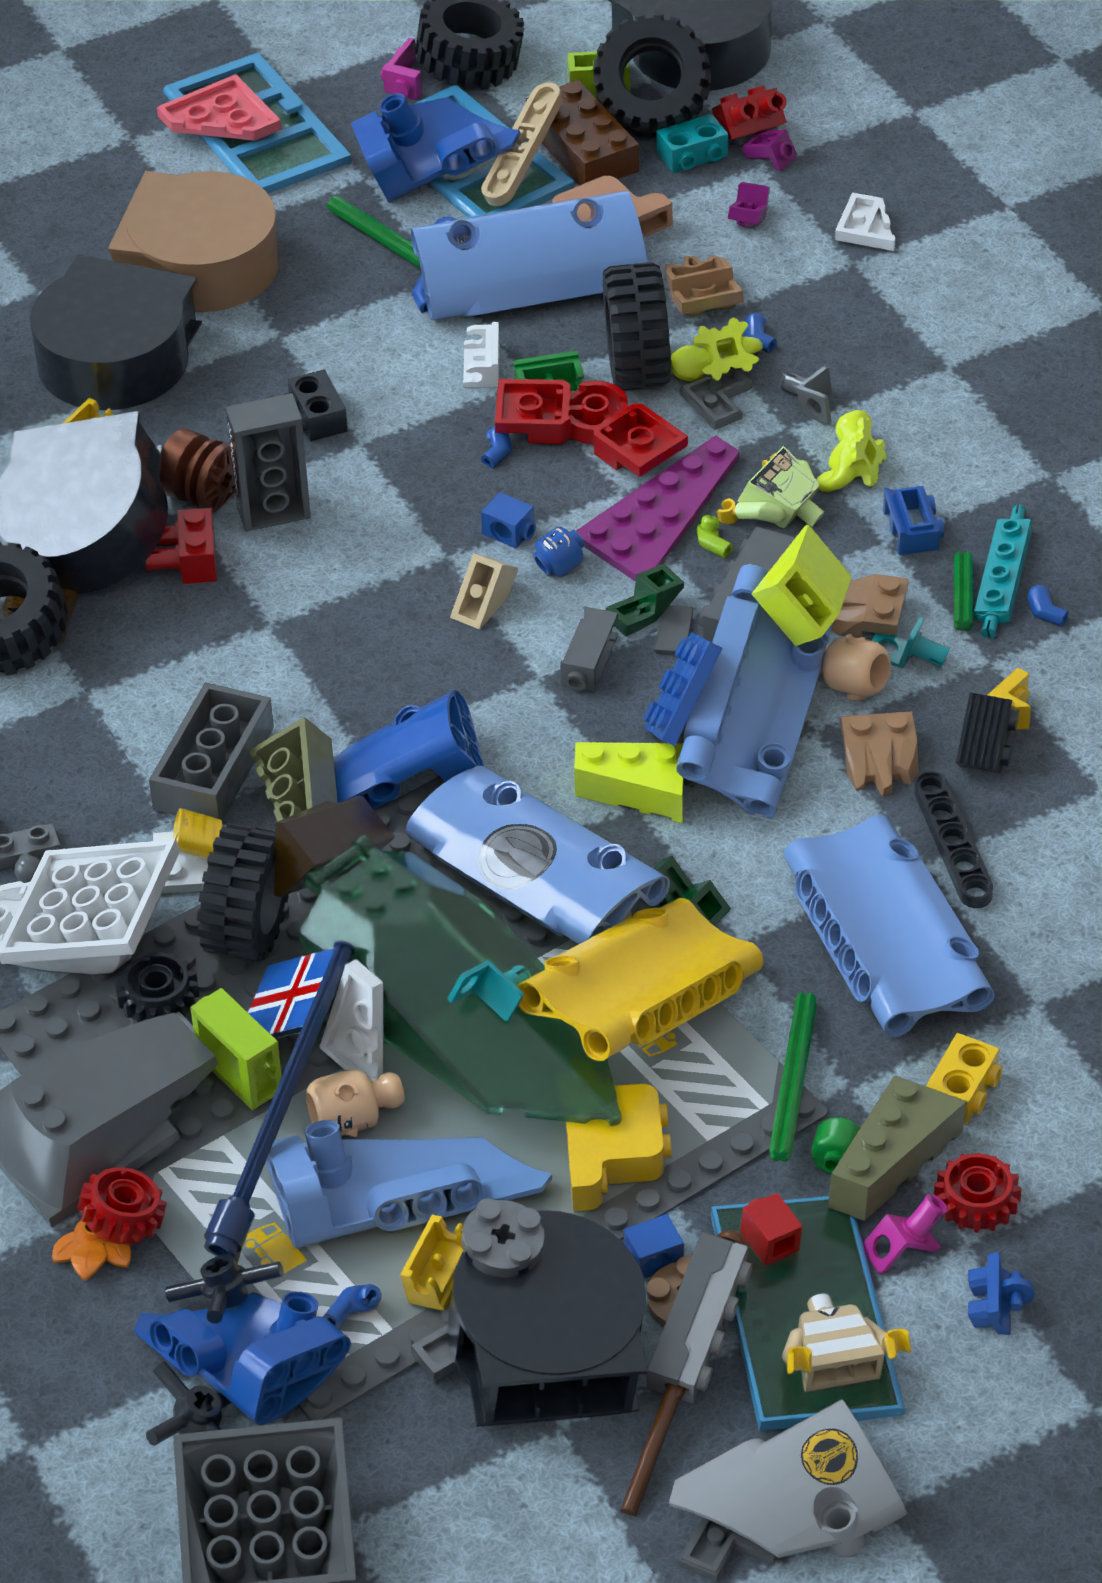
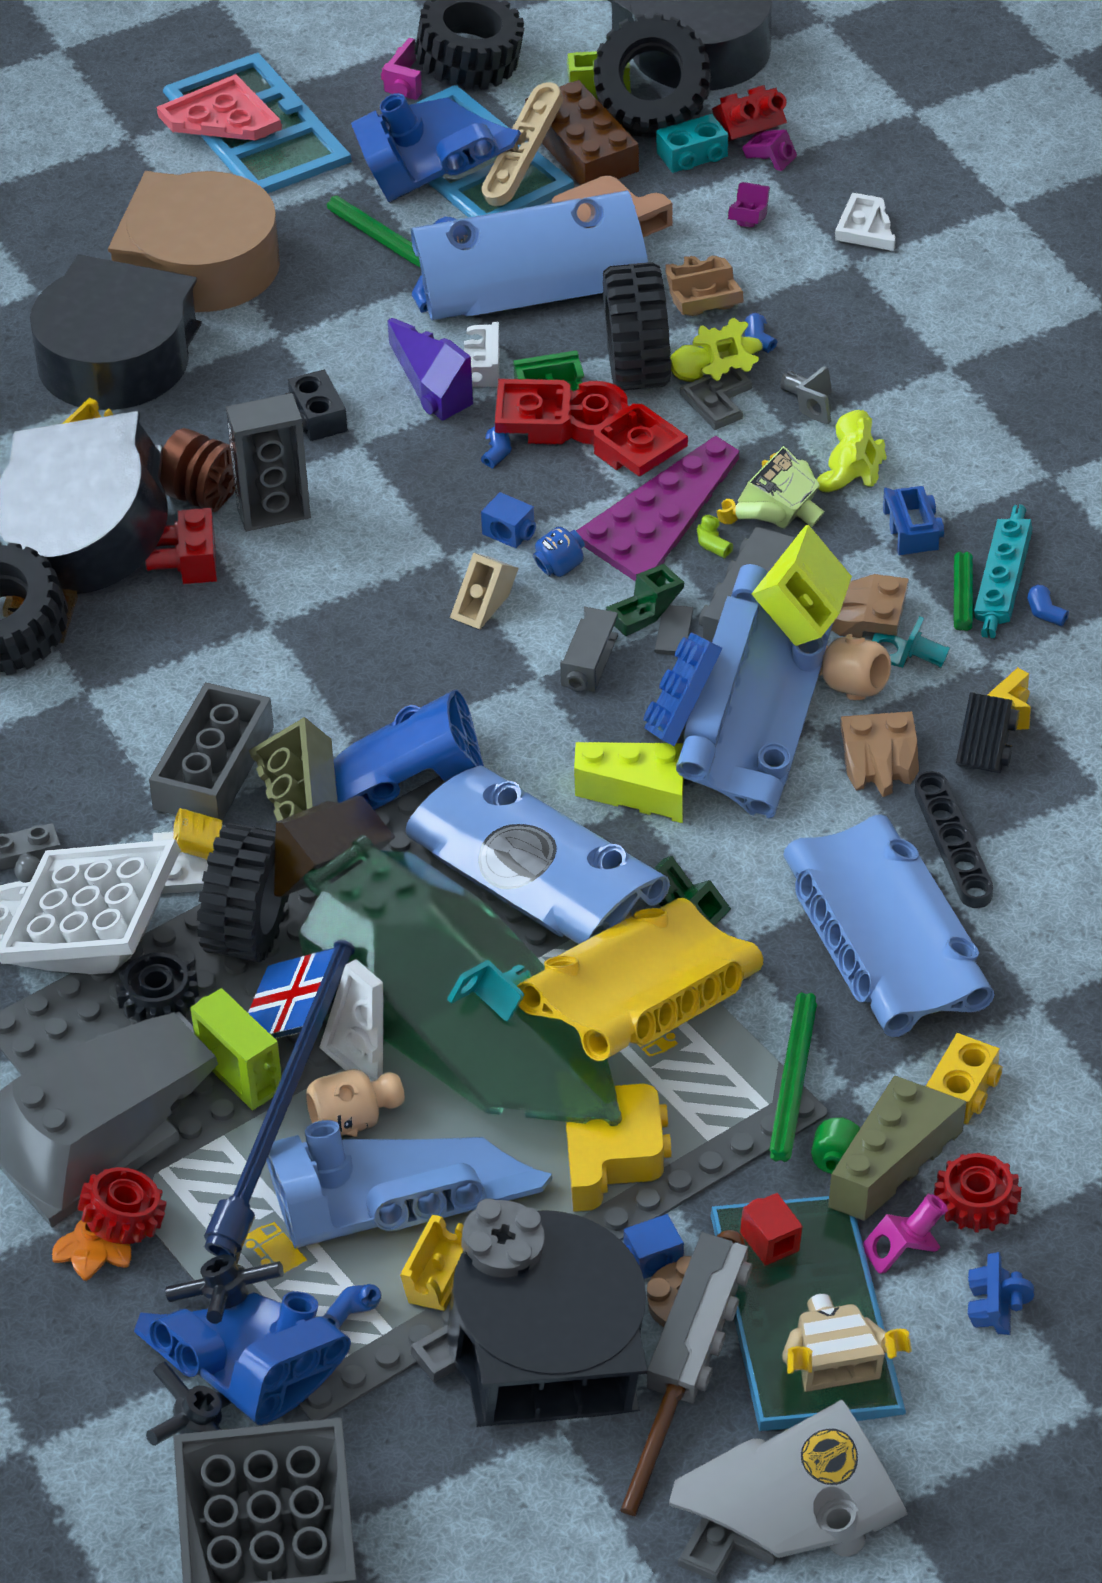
(434, 367): none -> dark purple wedge

